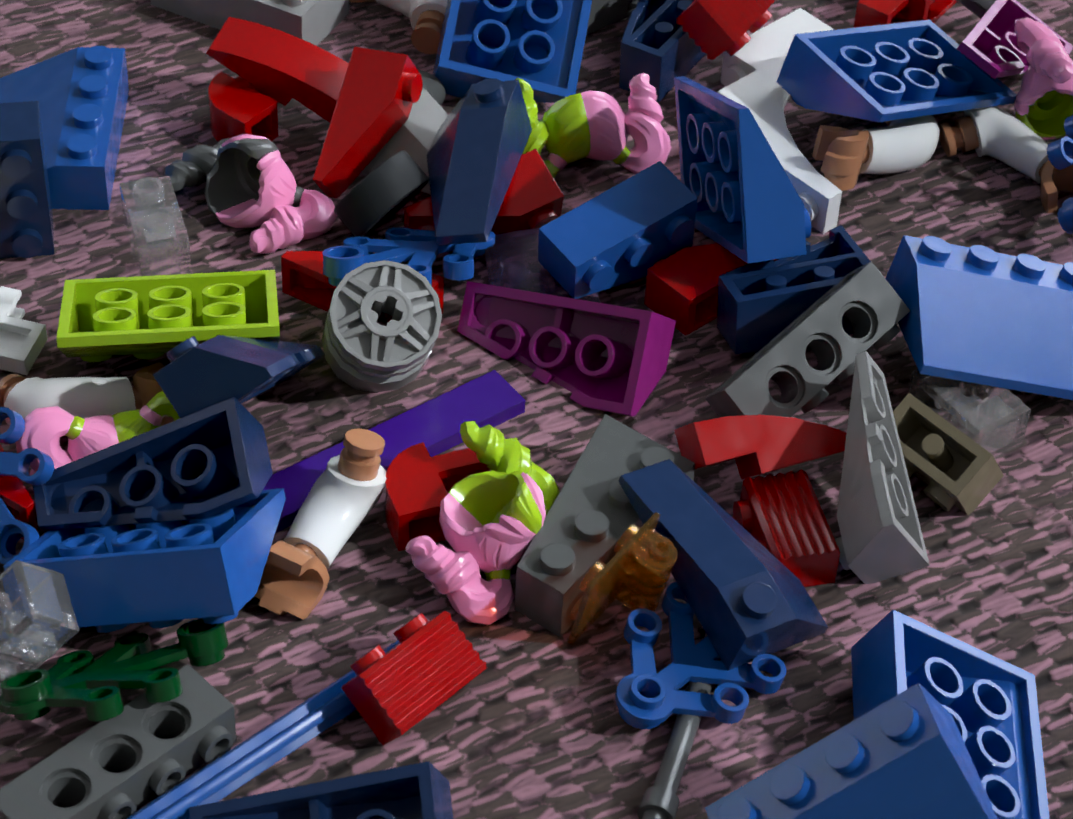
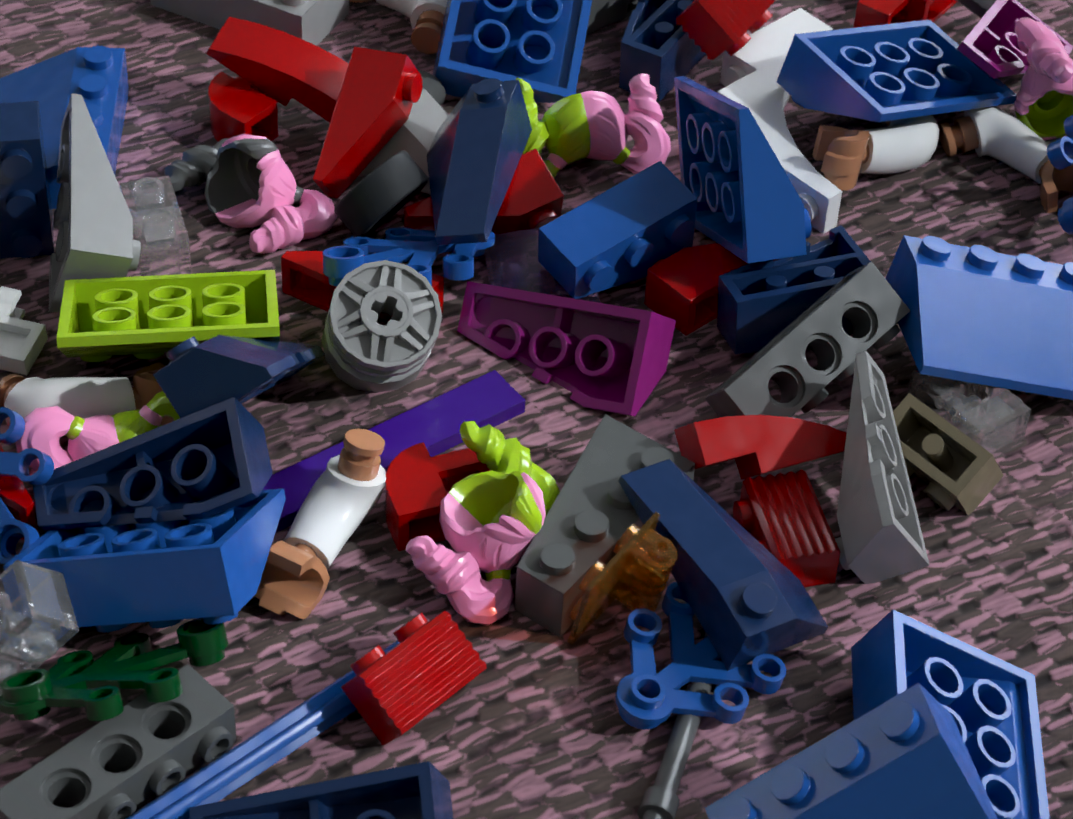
(90, 210): none -> light grey wedge

